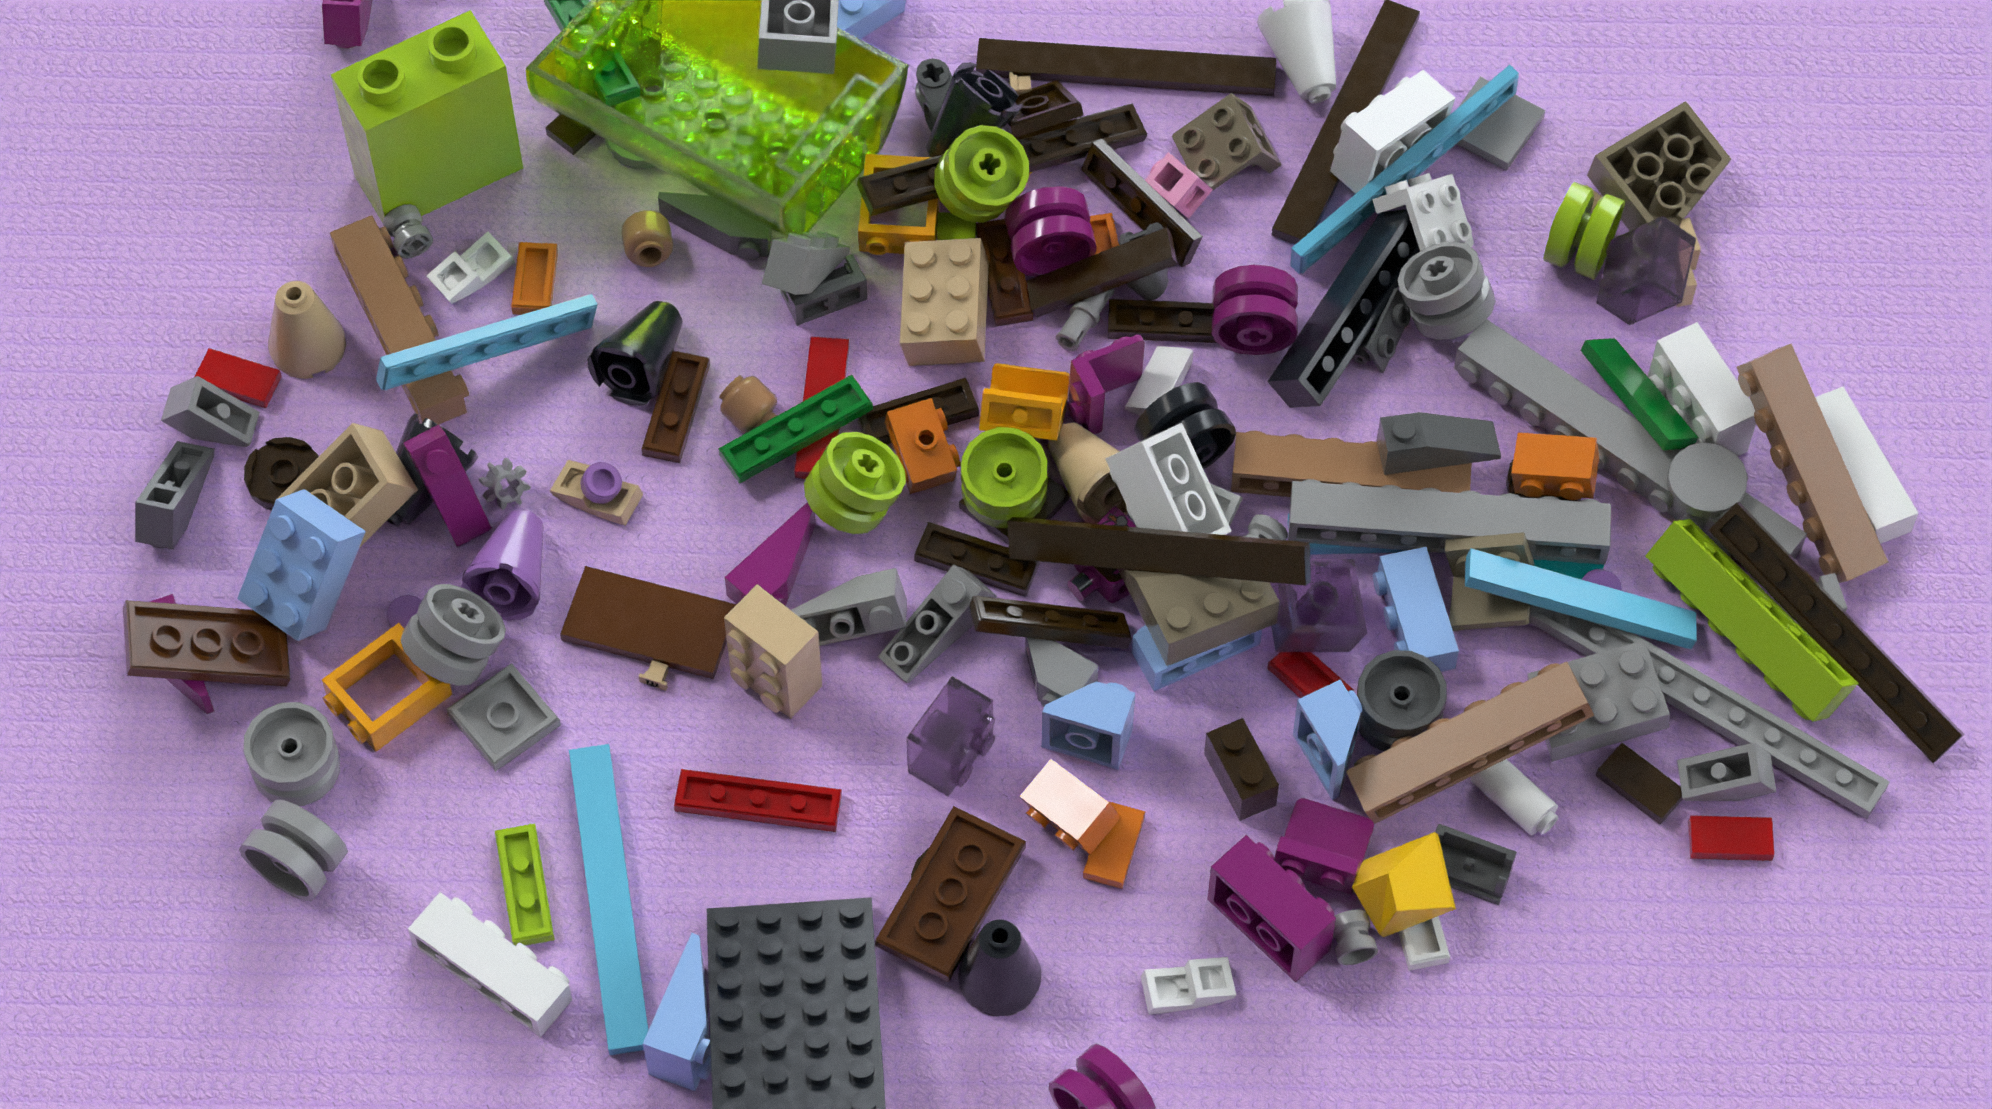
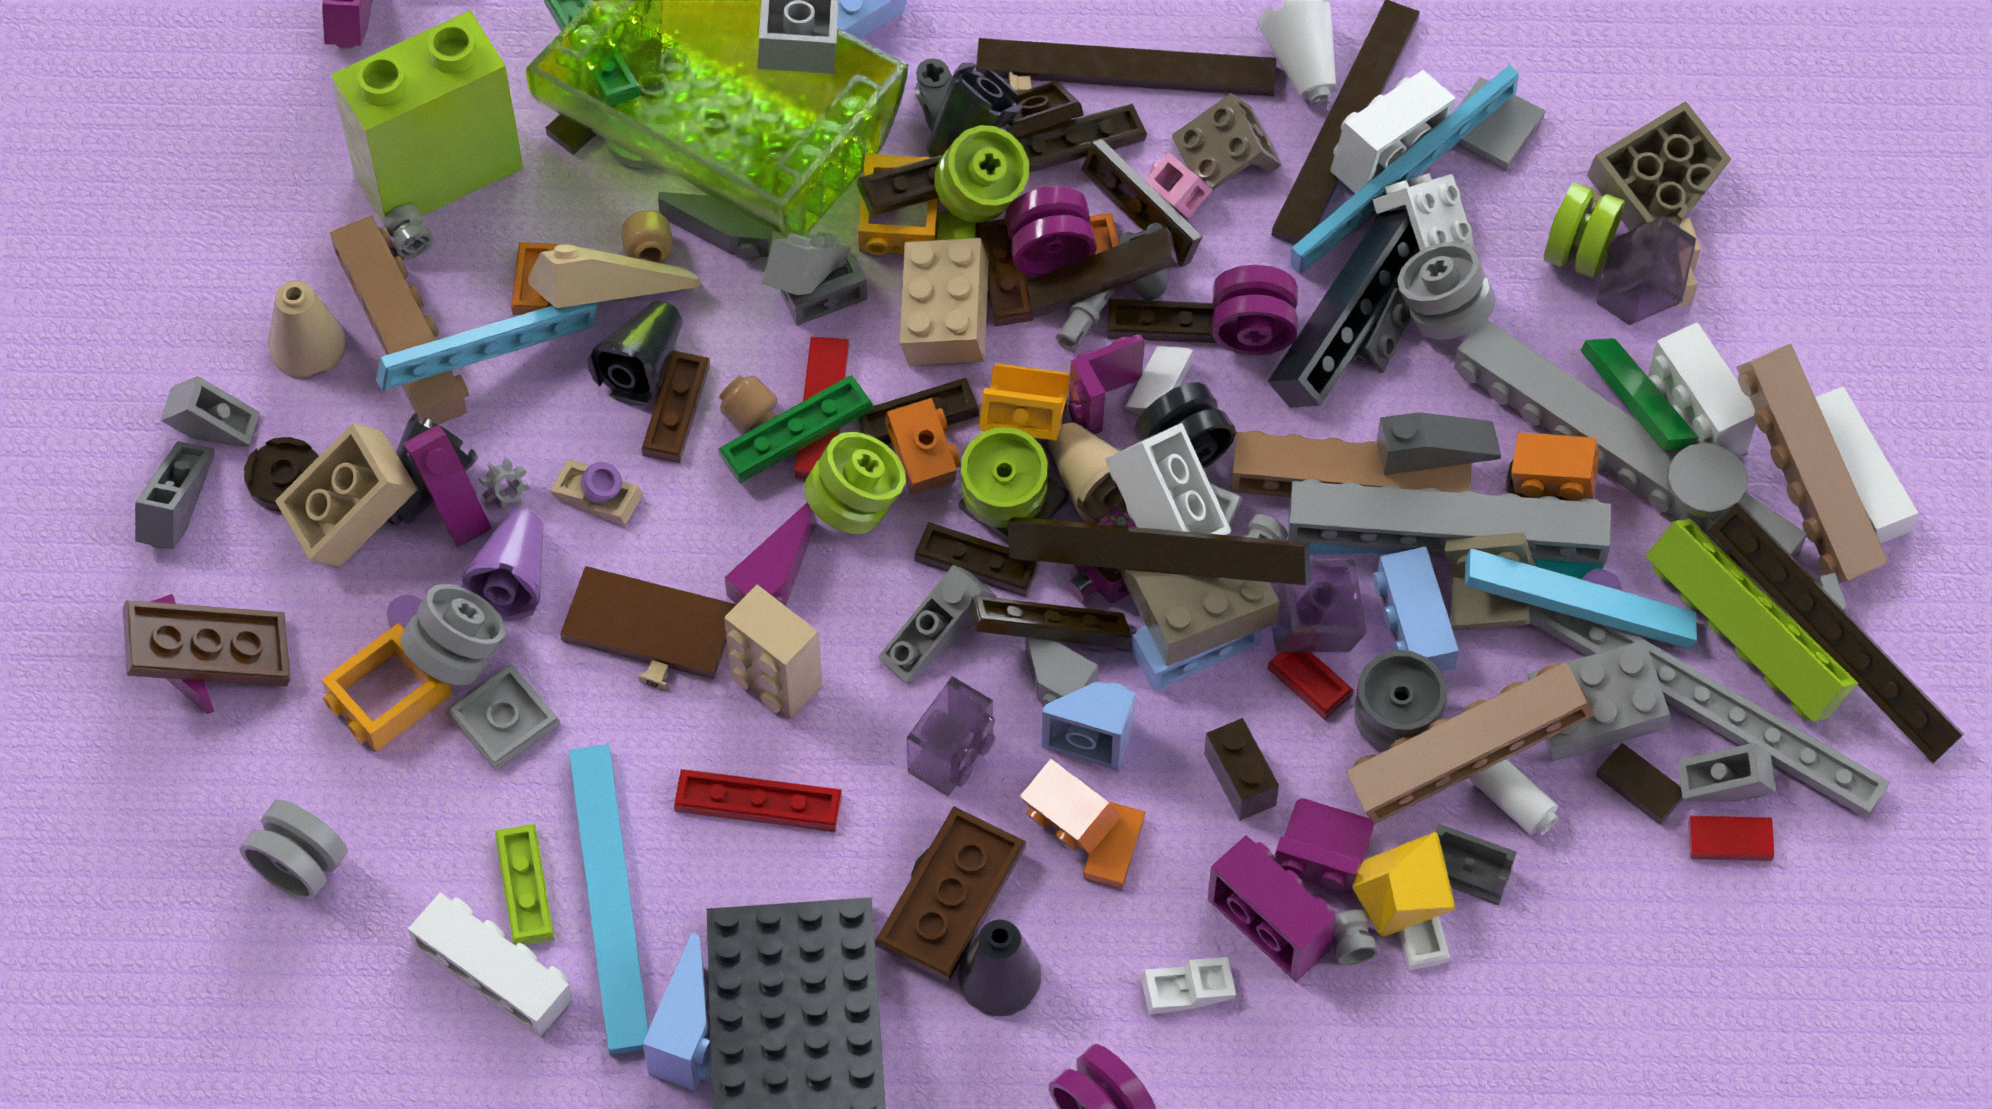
(240, 377): red tile -> none
(292, 753): light grey wheel -> none
(301, 564): light blue brick -> none
(472, 270): white slope -> none
(588, 276): none -> tan wedge
(857, 608): light grey slope -> none
(1327, 732): light blue slope -> none

